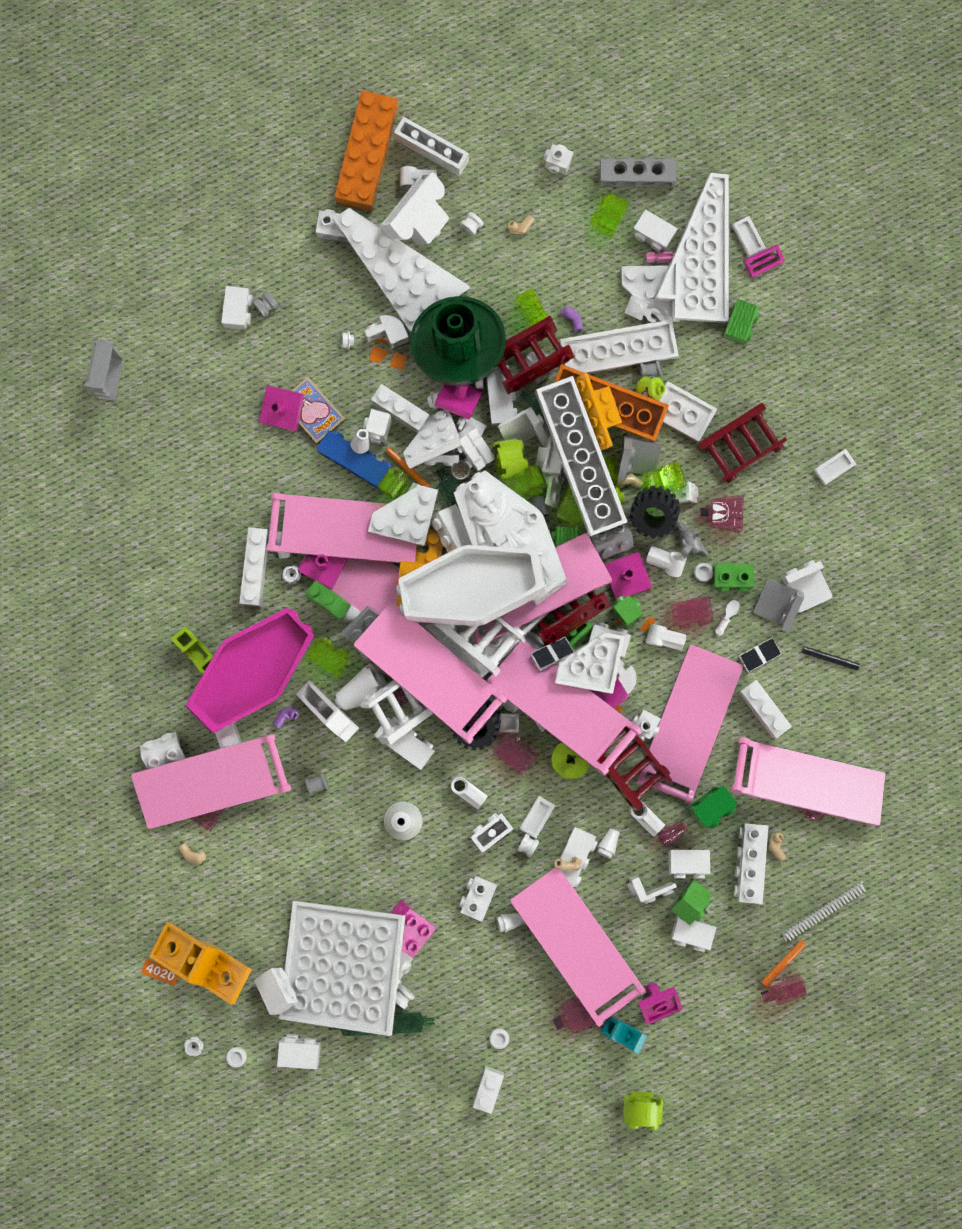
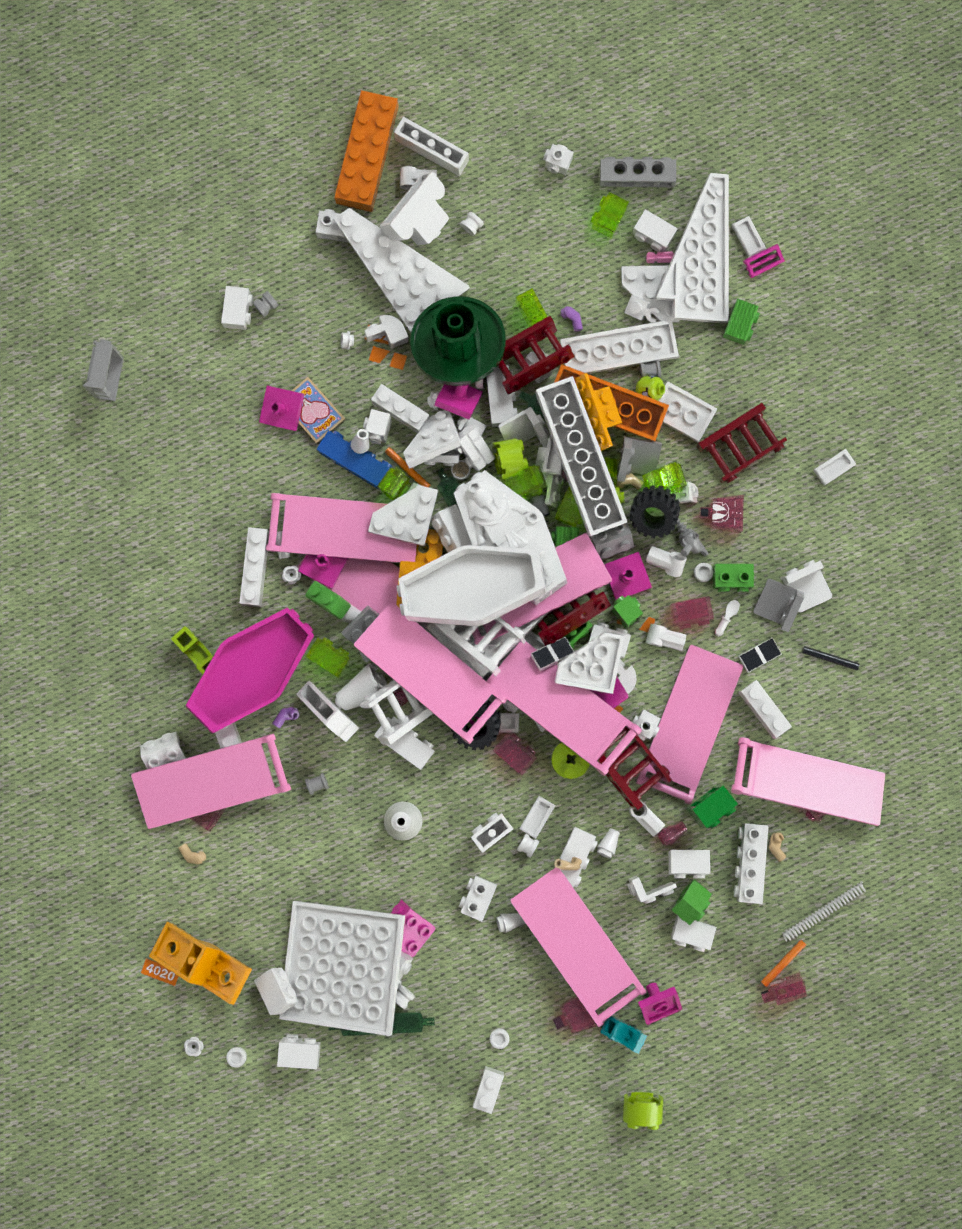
(469, 793): white piece -> none
(521, 228): tan arm -> none

